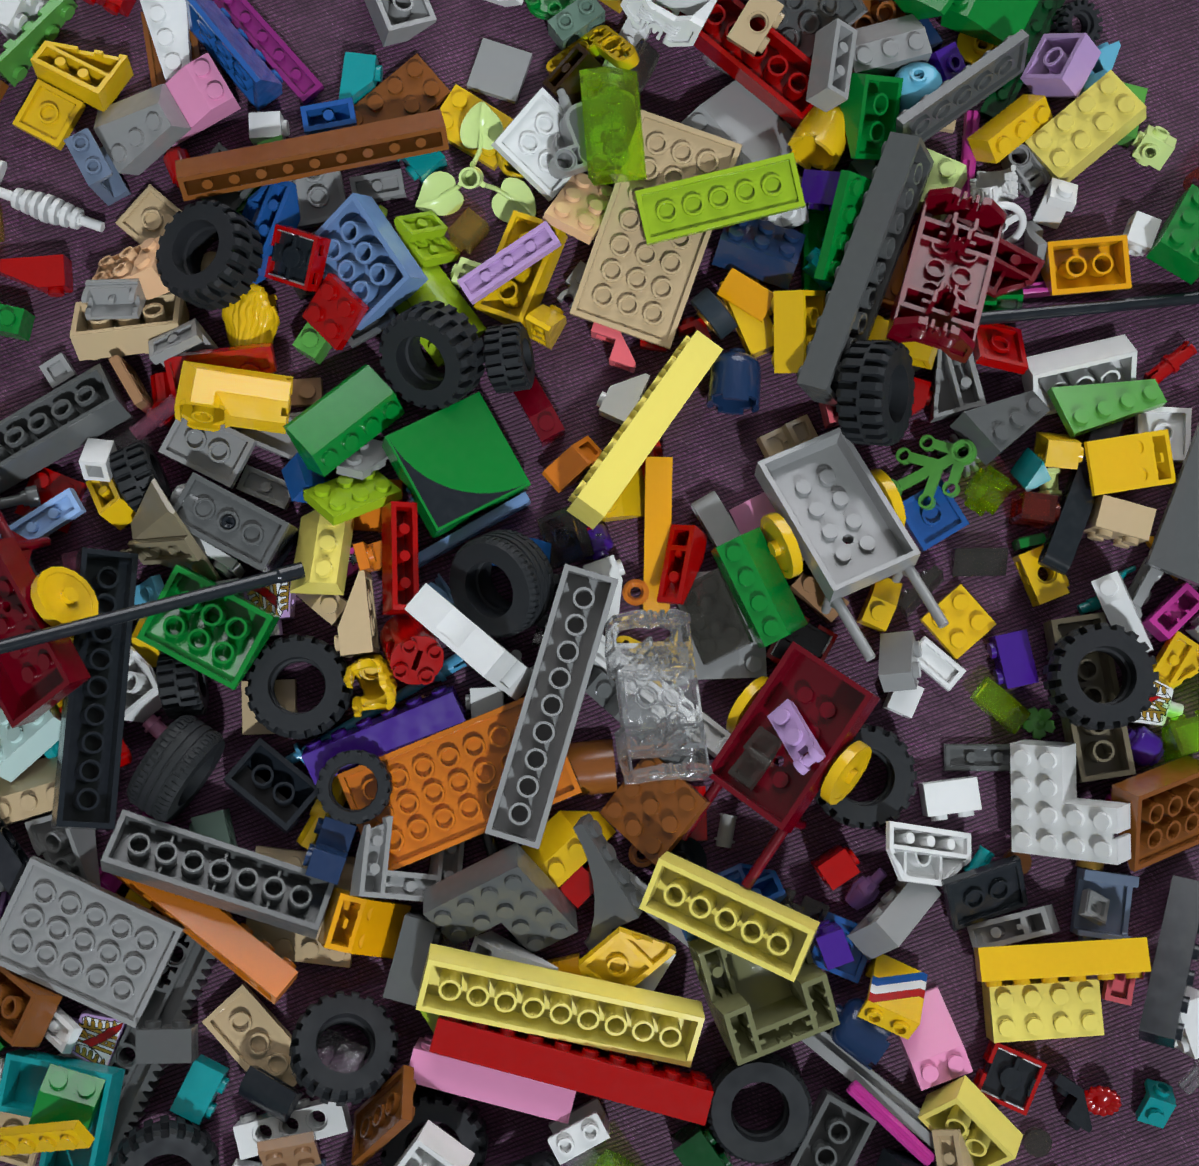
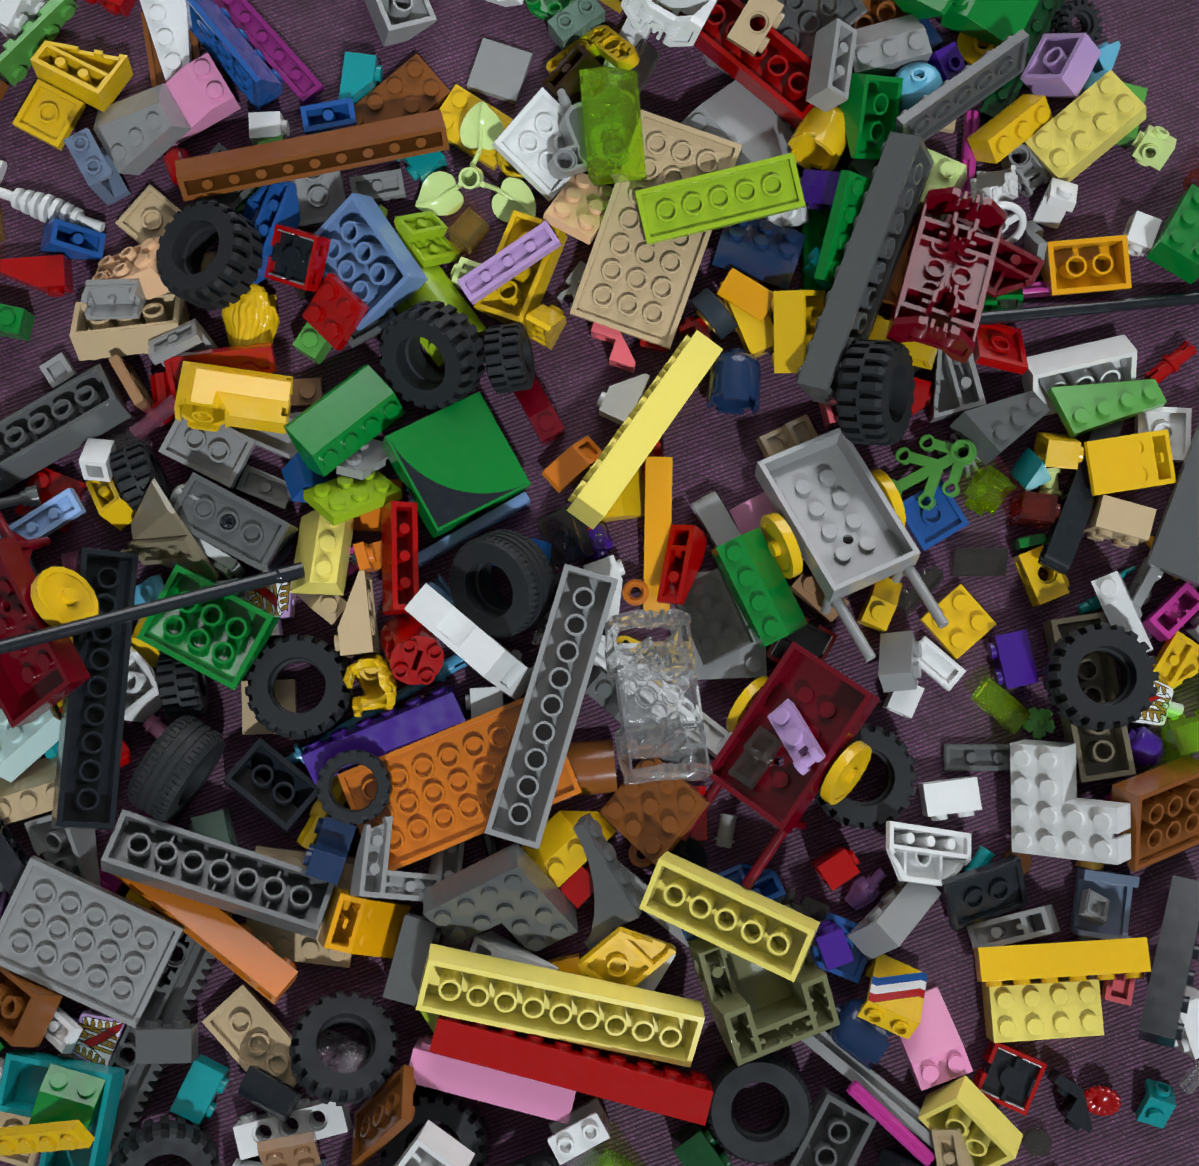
(72, 240): none -> blue slope

